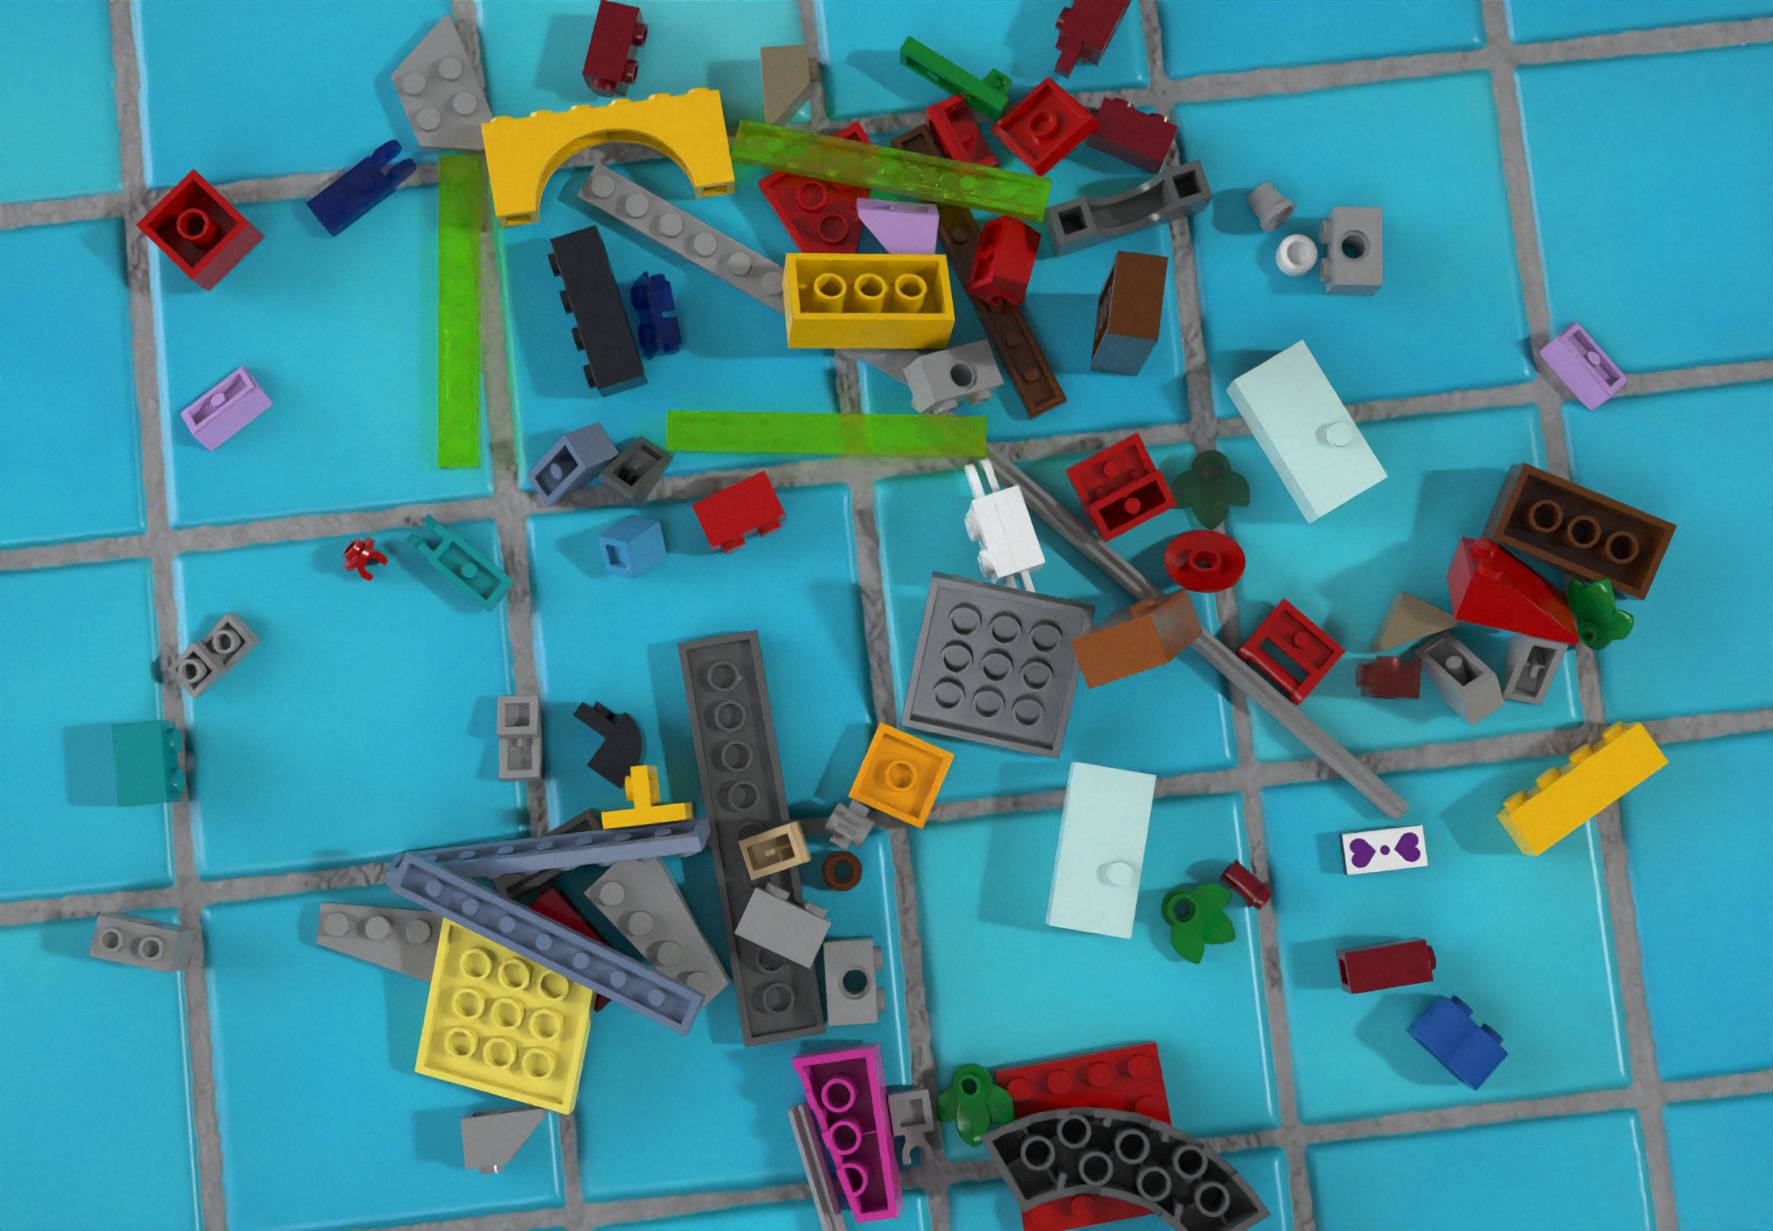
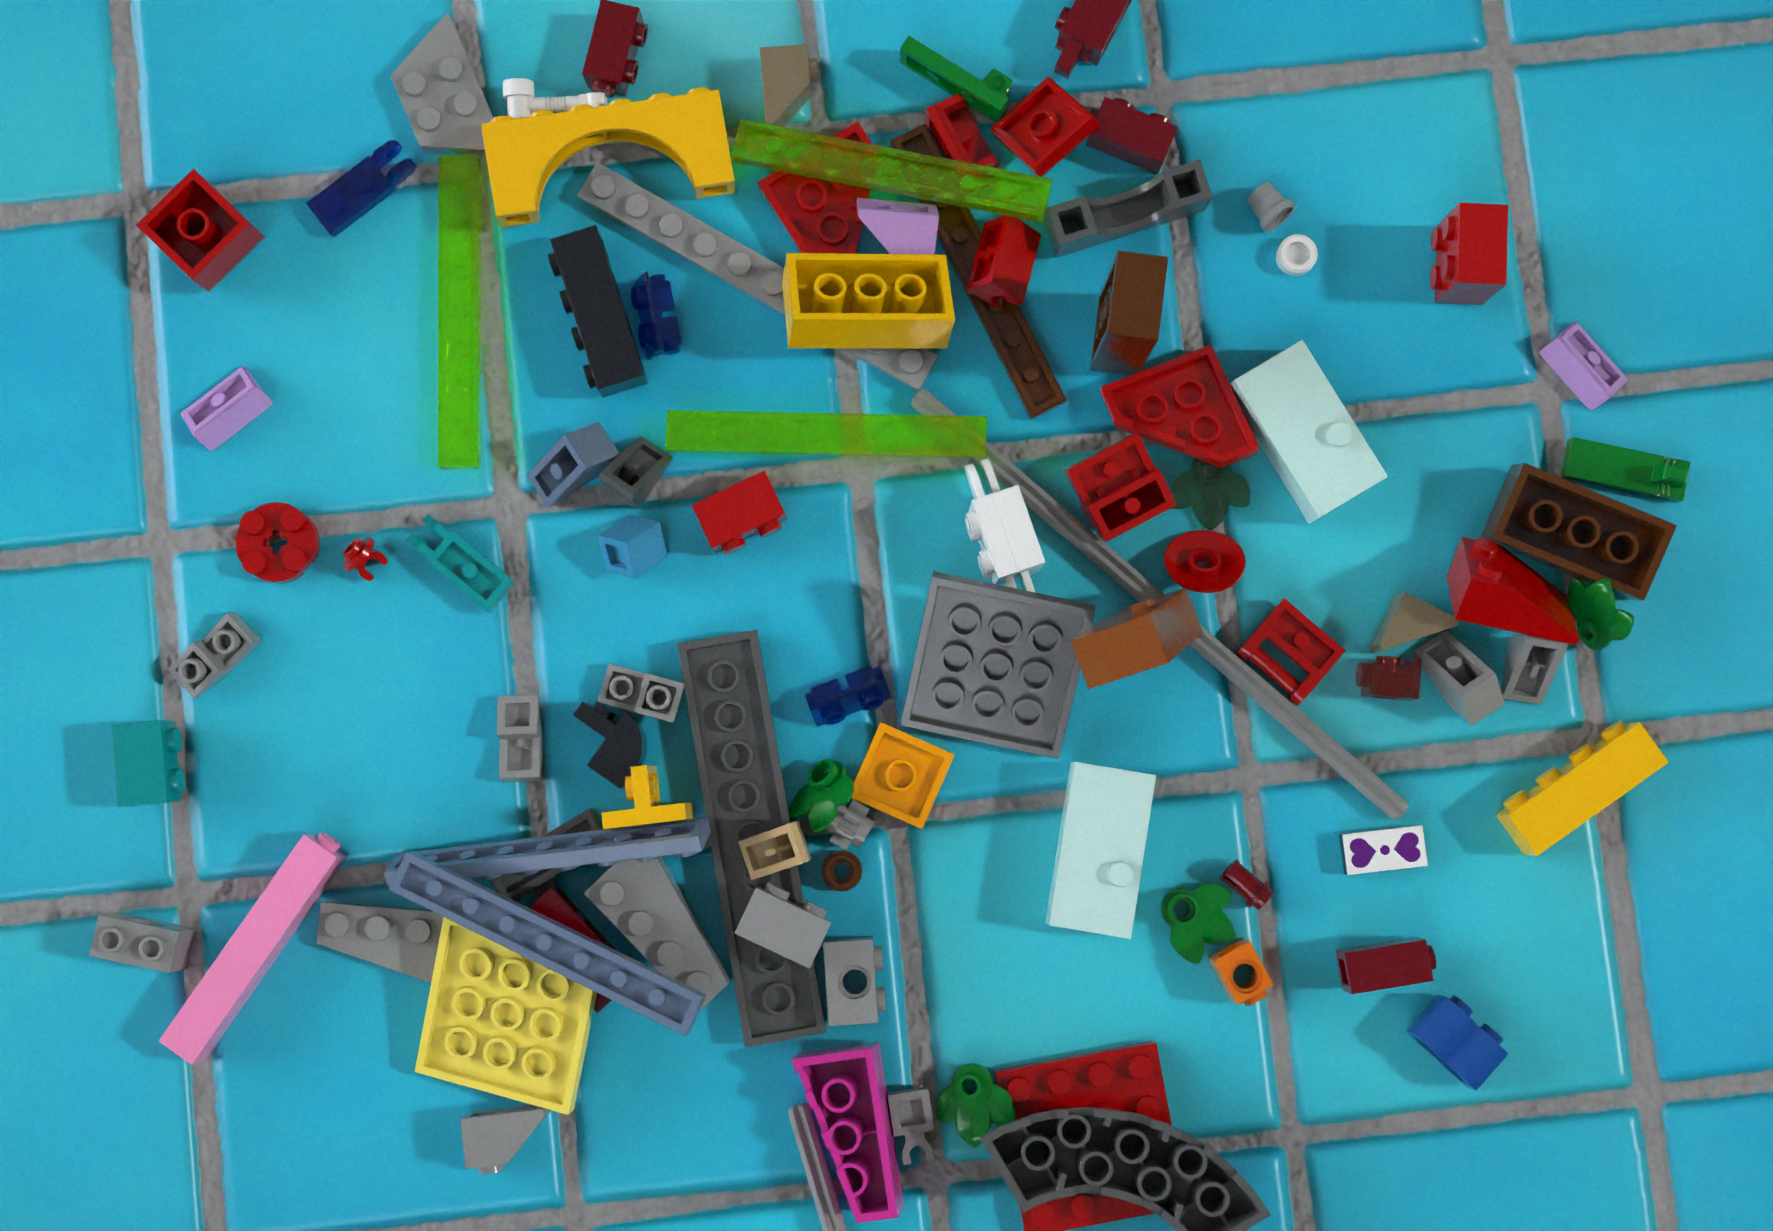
(254, 947): none -> bright pink brick
(258, 528): none -> red plate
(522, 99): none -> white brick
(641, 693): none -> light grey slope
(823, 794): none -> green plate
(865, 692): none -> clear blue hinge
(970, 364): light grey brick -> none
(1184, 408): none -> red plate
(1228, 959): none -> orange brick
(1362, 230): light grey brick -> none
(1470, 254): none -> red brick
(1625, 469): none -> green hinge

